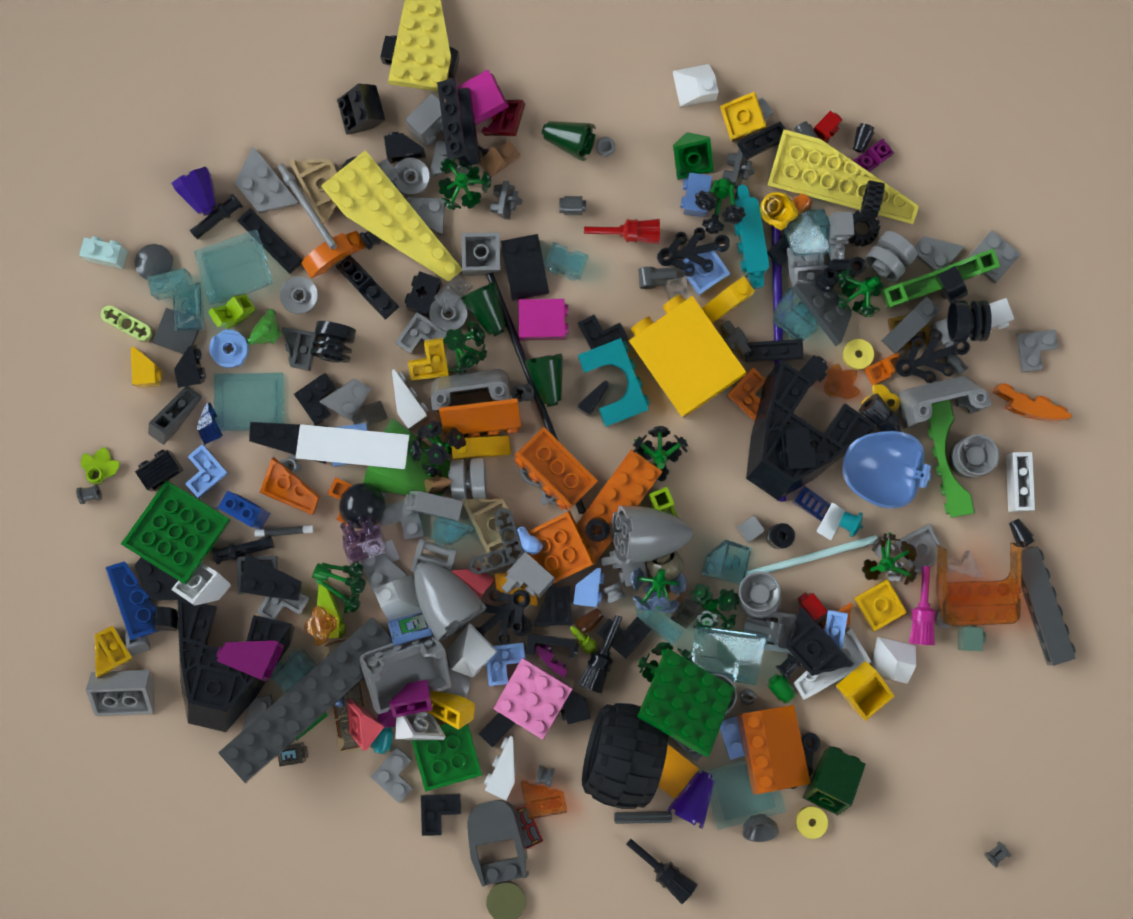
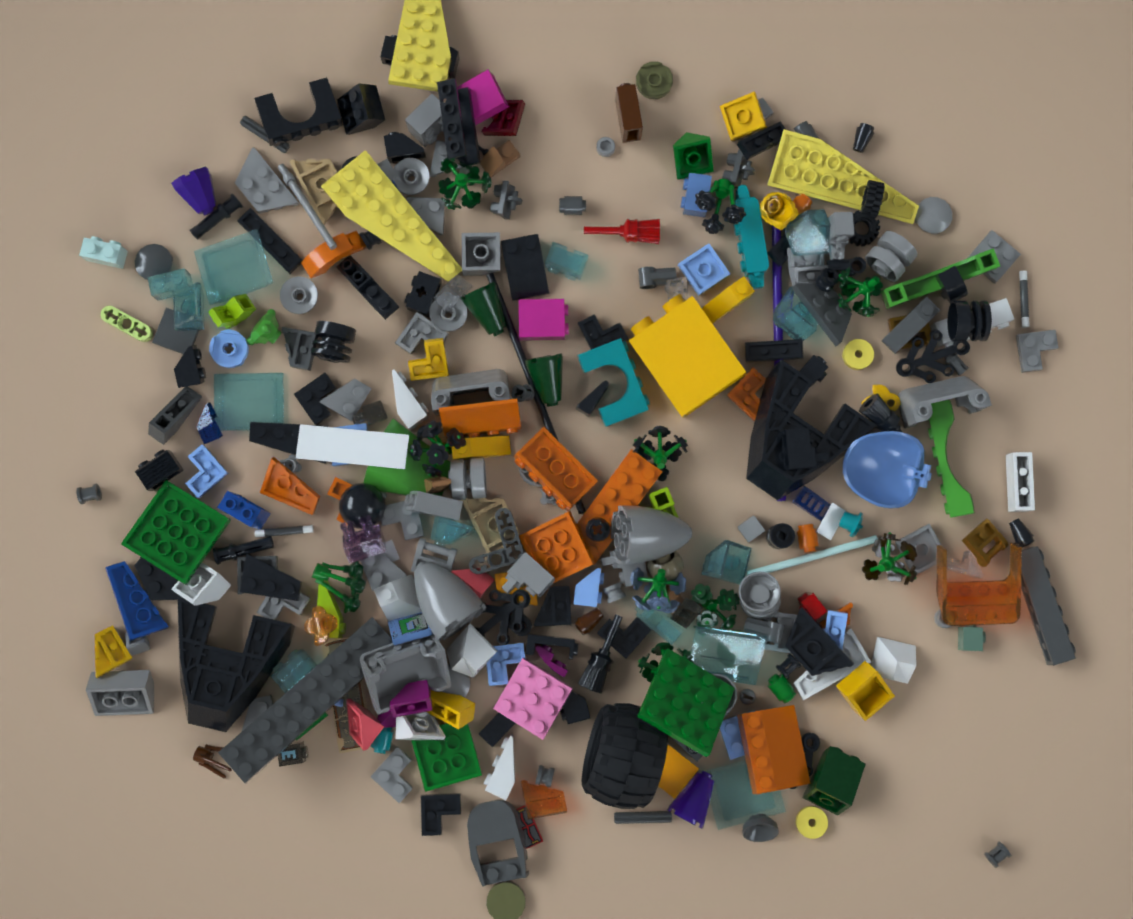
(101, 463): lime plate -> none
(144, 370): yellow slope -> none
(165, 619): black brick -> none
(205, 757): none -> reddish brown plant
(251, 657): magenta slope -> none
(259, 130): none -> dark grey axle
(281, 130): none -> black arch
(456, 341): dark green plant -> none
(529, 543): light blue animal -> none
(570, 137): dark green cone -> none
(588, 644): lime bar -> none
(628, 112): none -> reddish brown brick
(654, 80): none -> olive tile
(667, 874): black piece -> none
(690, 251): black plant -> none
(695, 85): white slope -> none
(735, 338): dark grey axle -> none
(807, 538): none -> orange brick
(828, 126): red brick -> none
(843, 381): clear orange plate -> none
(874, 156): magenta slope -> none
(880, 605): yellow tile -> none
(881, 370): orange slope -> none
(923, 616): dark pink piece -> none
(933, 215): none -> light grey dish
(936, 253): light grey wing -> none
(974, 456): light grey wheel -> none
(980, 537): none -> pearl gold plate
(1024, 299): none -> dark grey bar
(1038, 408): orange slope -> none

